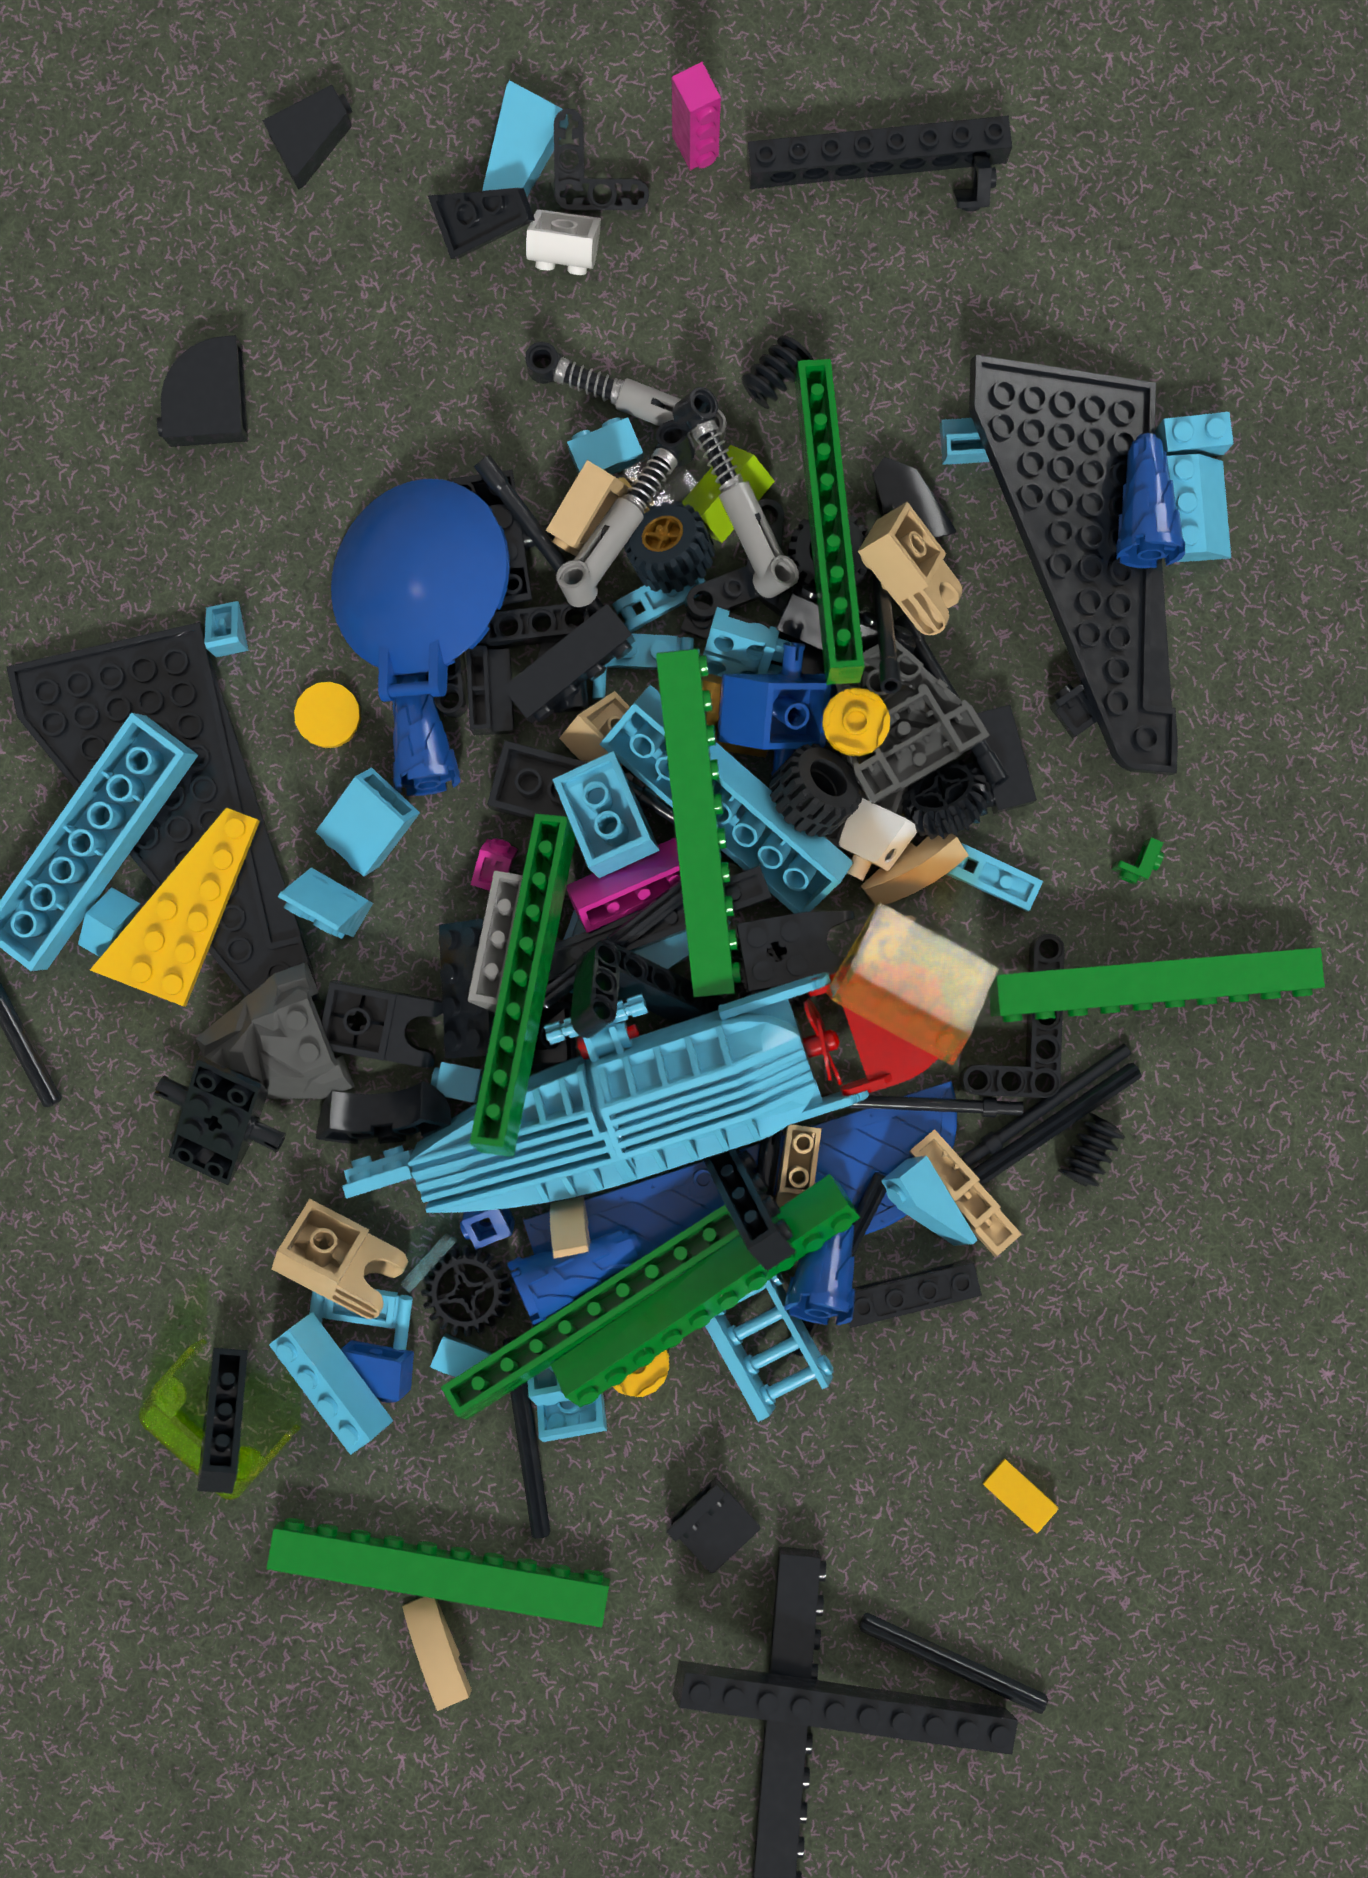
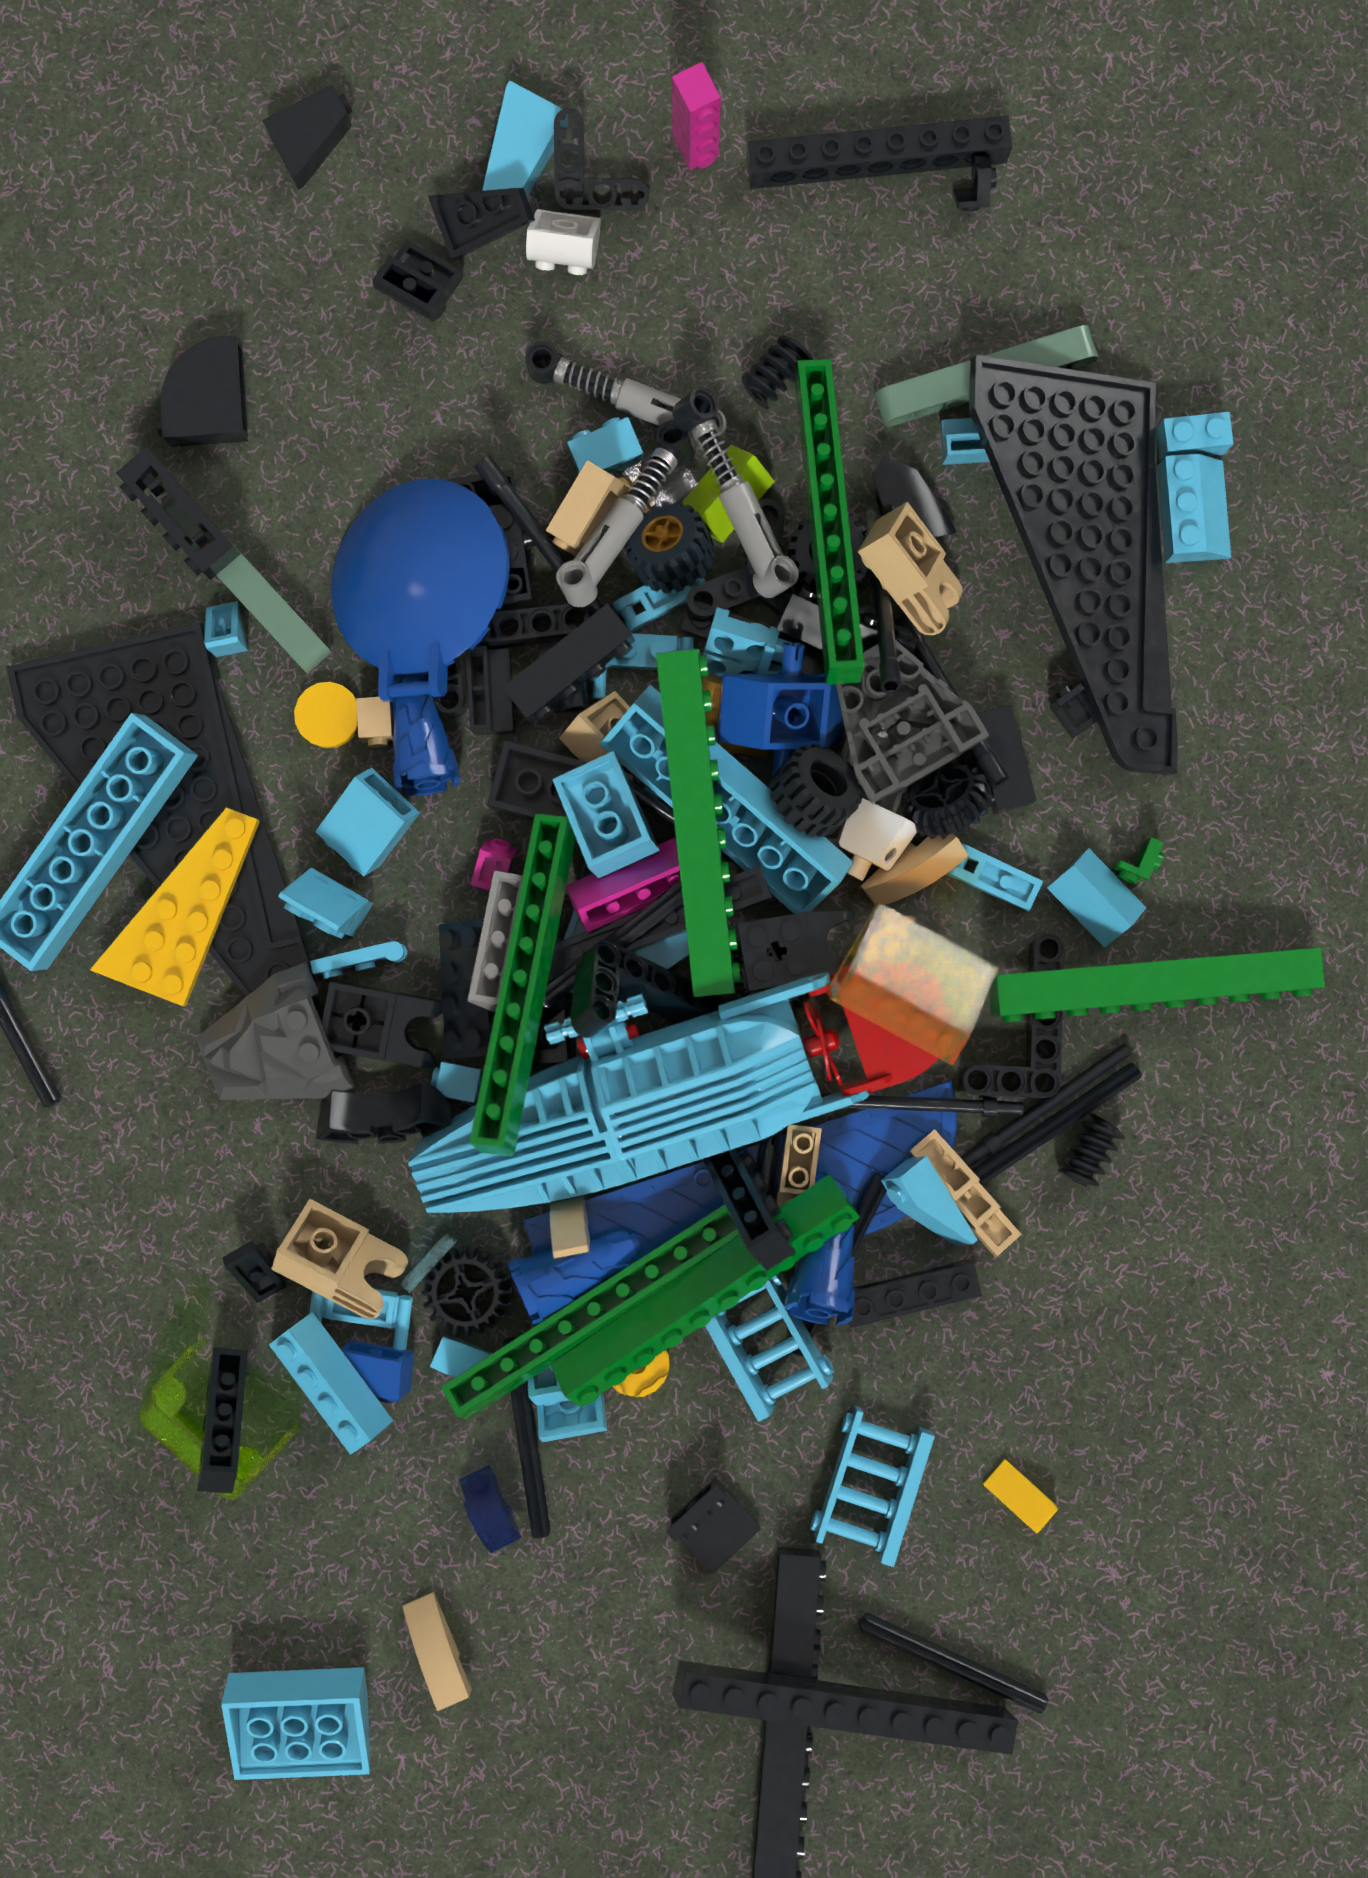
(106, 921): medium azure slope -> none
(141, 474): none -> black brick
(217, 1119): black slope -> none
(253, 1270): none -> black slope
(260, 599): none -> sand green beam
(297, 1723): none -> medium azure slope
(361, 959): none -> medium azure plate
(375, 721): none -> tan brick
(377, 1174): medium azure plate -> none
(418, 280): none -> black brick
(438, 1573): green brick -> none
(485, 1233): blue brick -> none
(488, 1510): none -> clear blue brick
(856, 721): yellow tile -> none
(896, 1510): none -> medium azure fence
(951, 384): none -> sand green beam
(1097, 898): none -> medium azure piece
(1149, 516): blue cone -> none

